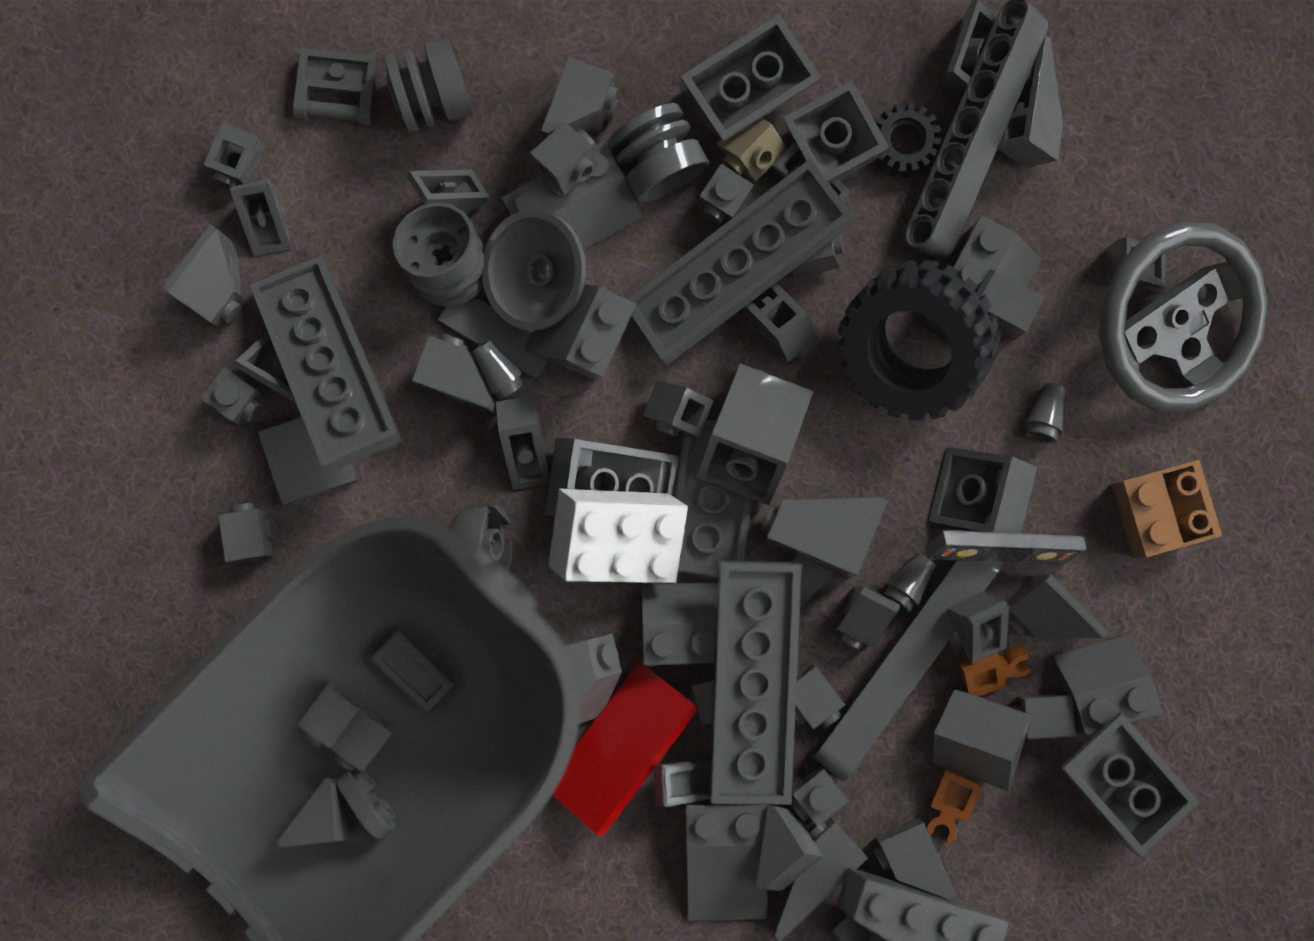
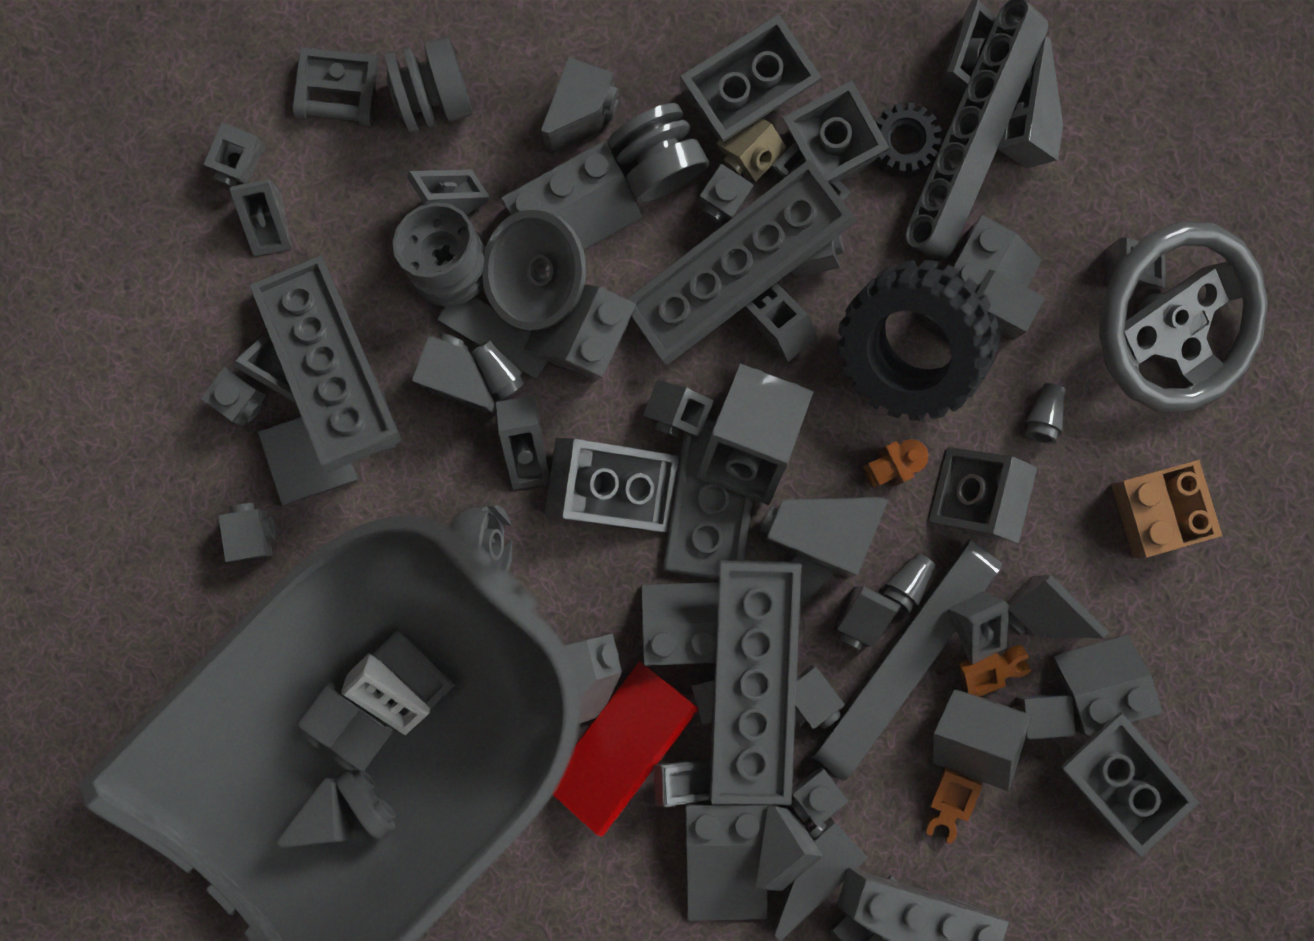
(209, 278): dark grey slope -> none
(371, 675): none -> white slope
(565, 157): dark grey brick -> none
(617, 536): white brick -> none
(897, 463): none -> dark orange hips
(913, 858): dark grey slope -> none
(1005, 547): tile -> none

